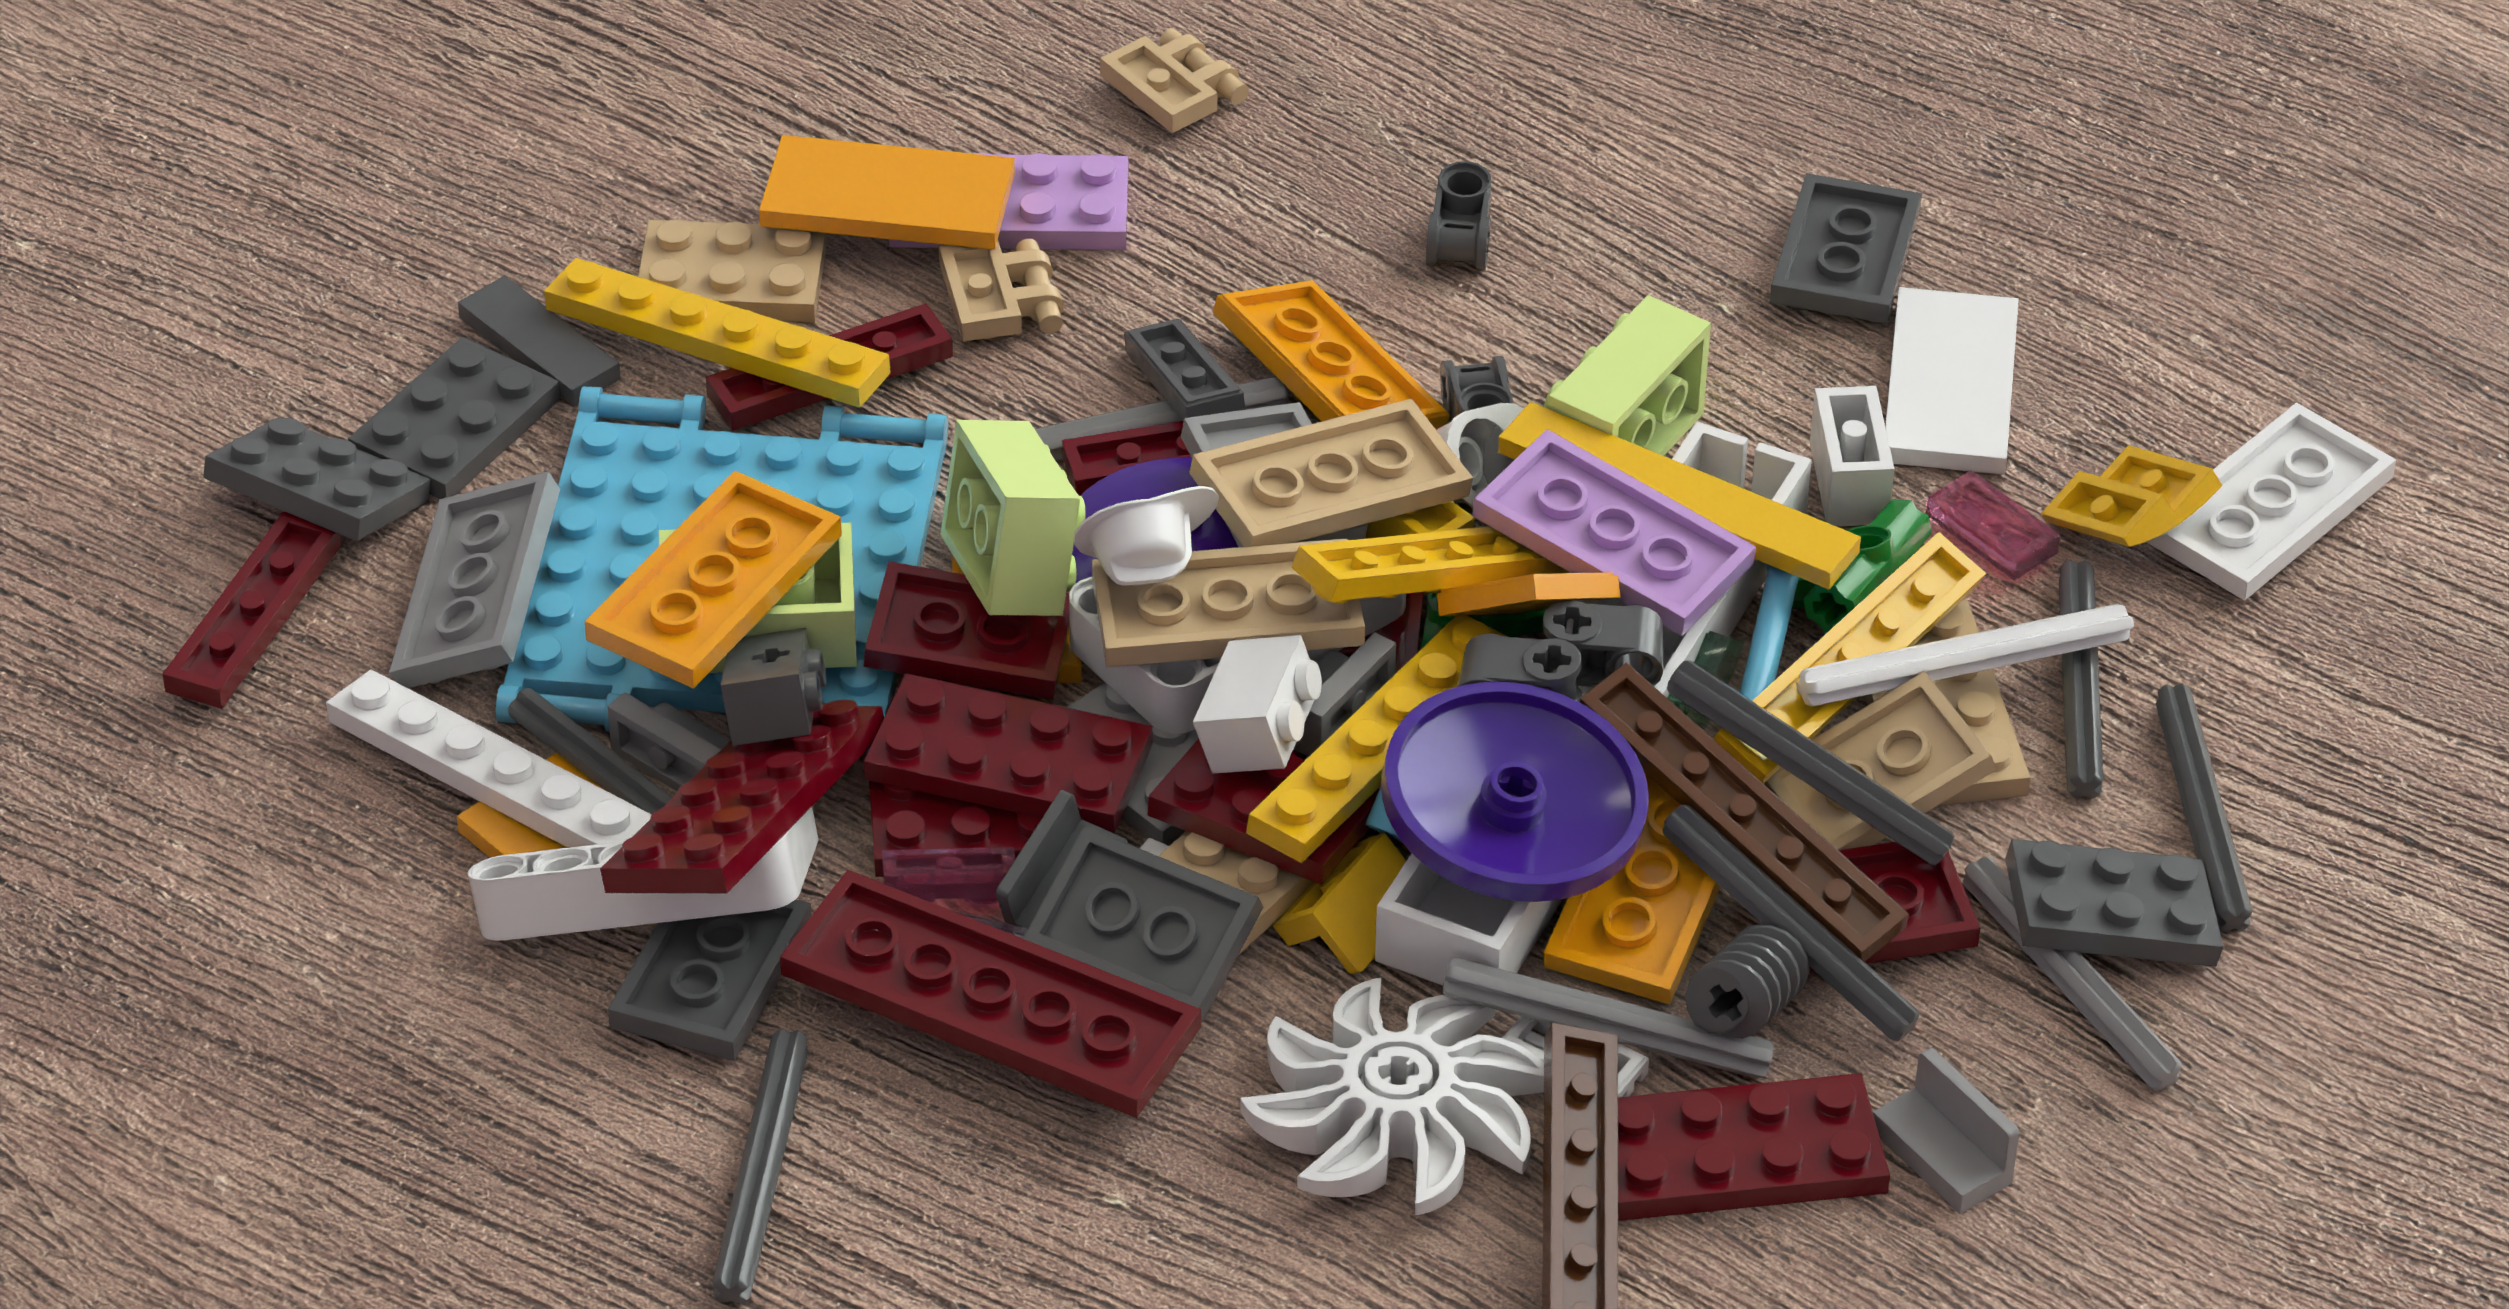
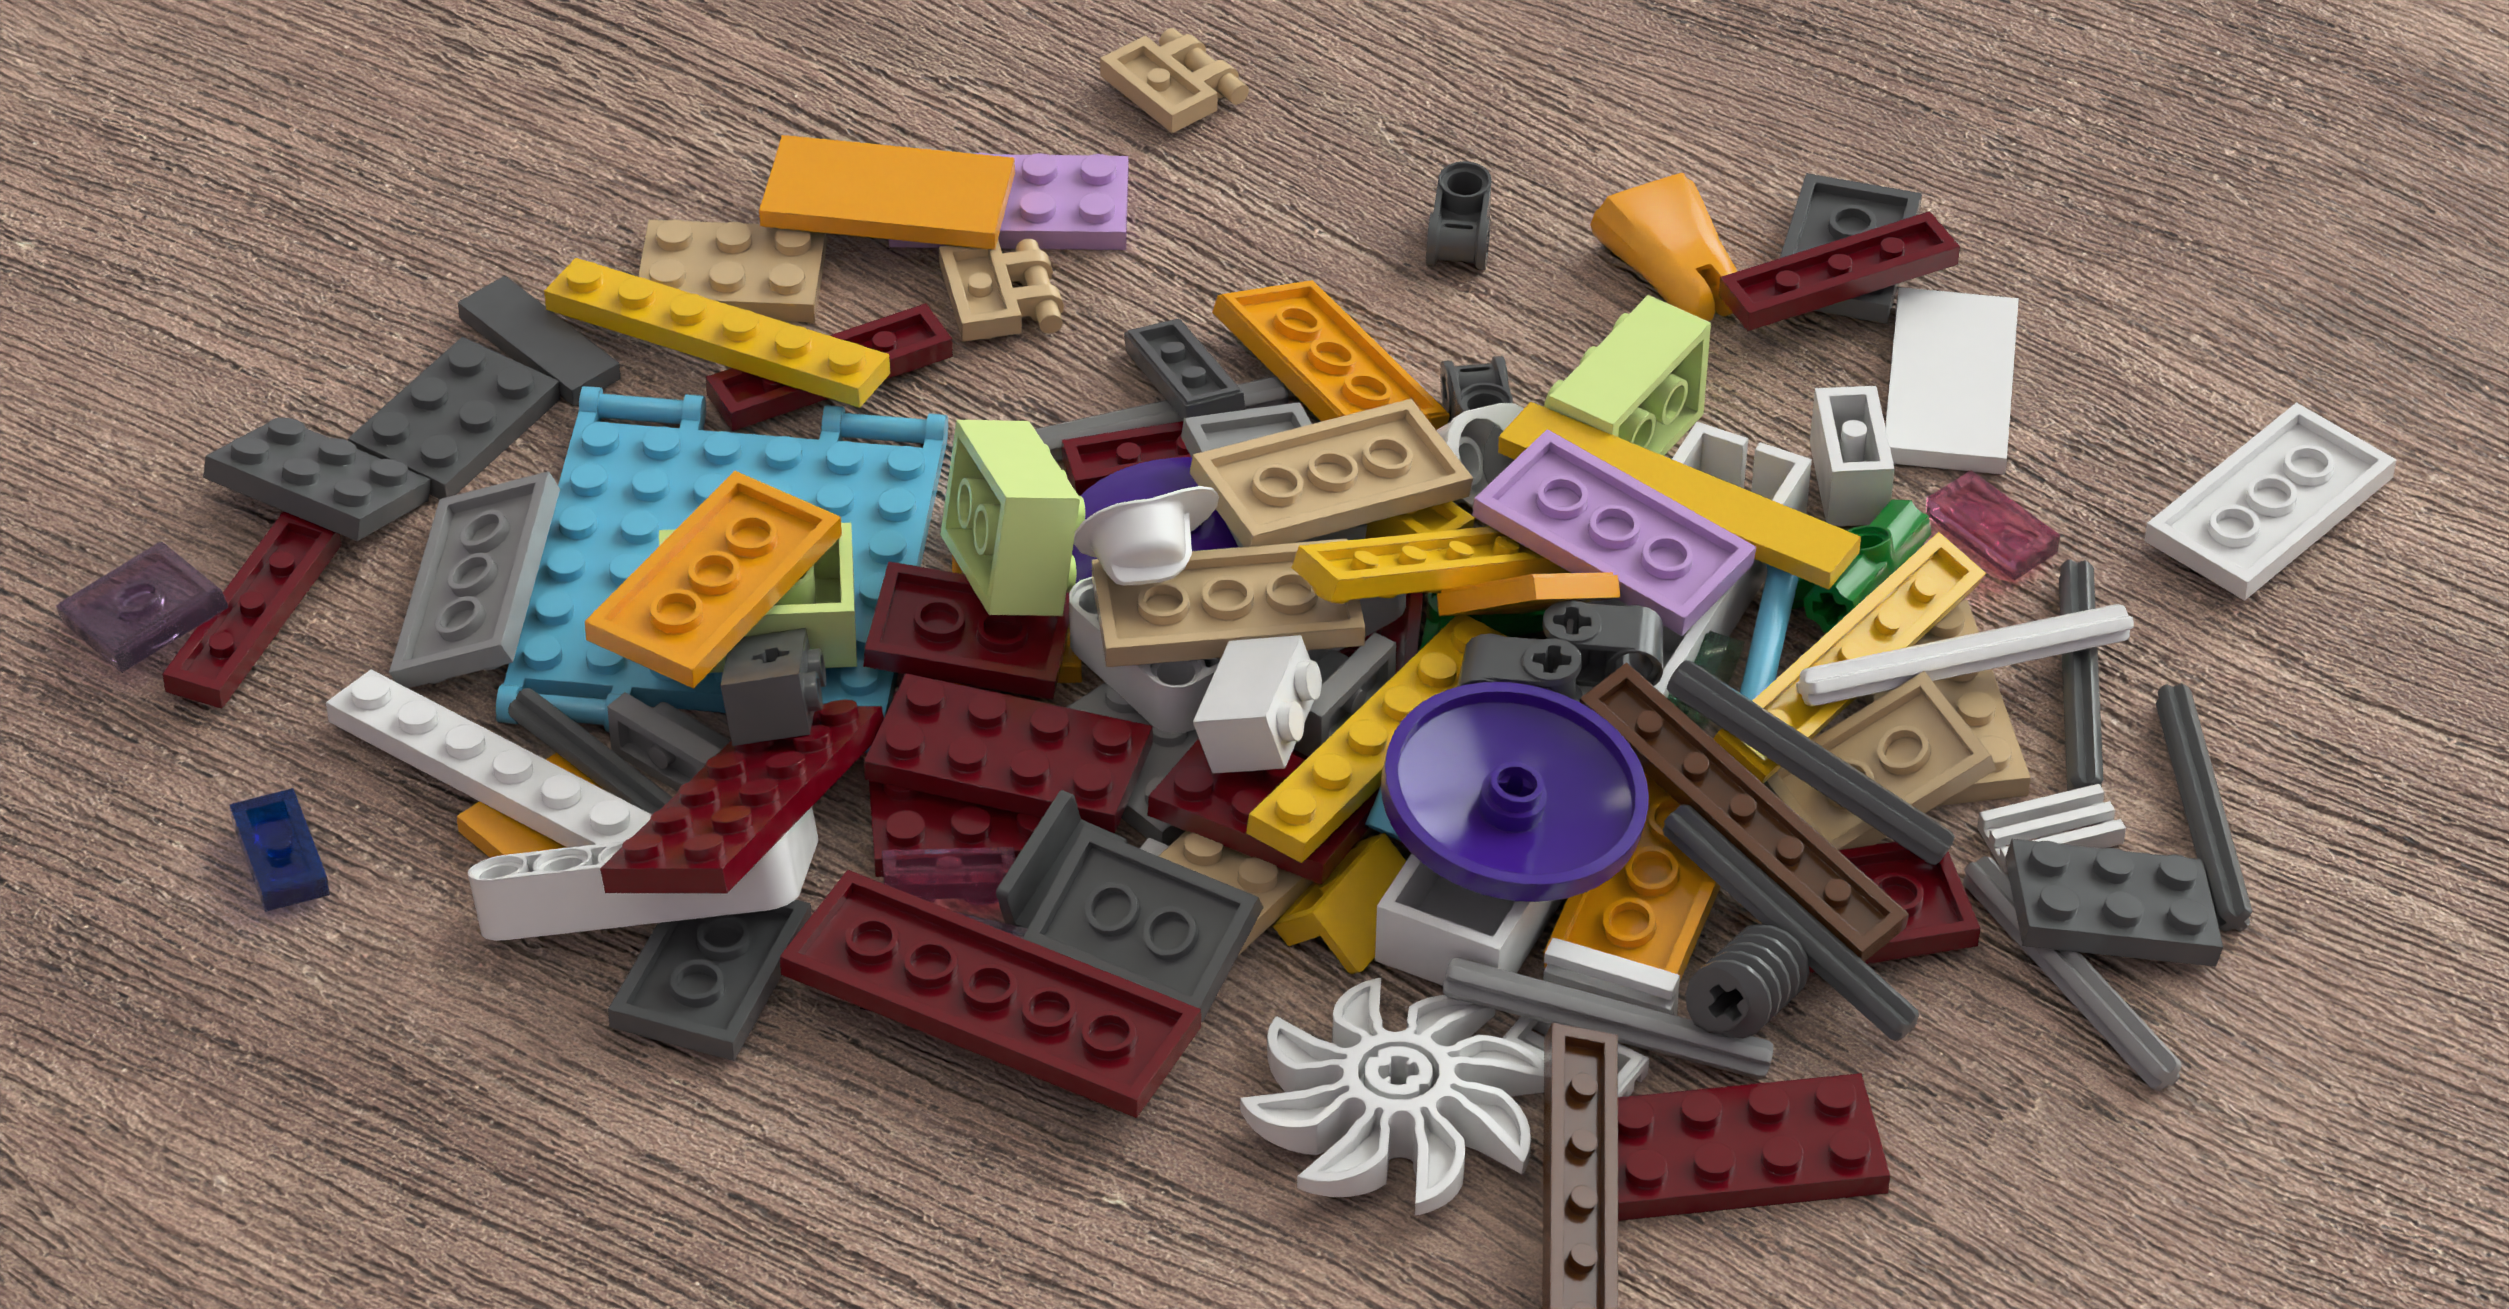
(141, 606): none -> clear purple tile
(279, 850): none -> clear blue plate
(760, 1167): dark grey axle -> none
(1611, 976): none -> white tile
(1669, 241): none -> light orange piece
(1838, 271): none -> dark red plate
(1950, 1134): light grey panel -> none
(2049, 817): none -> white tile
(2133, 498): yellow slope -> none

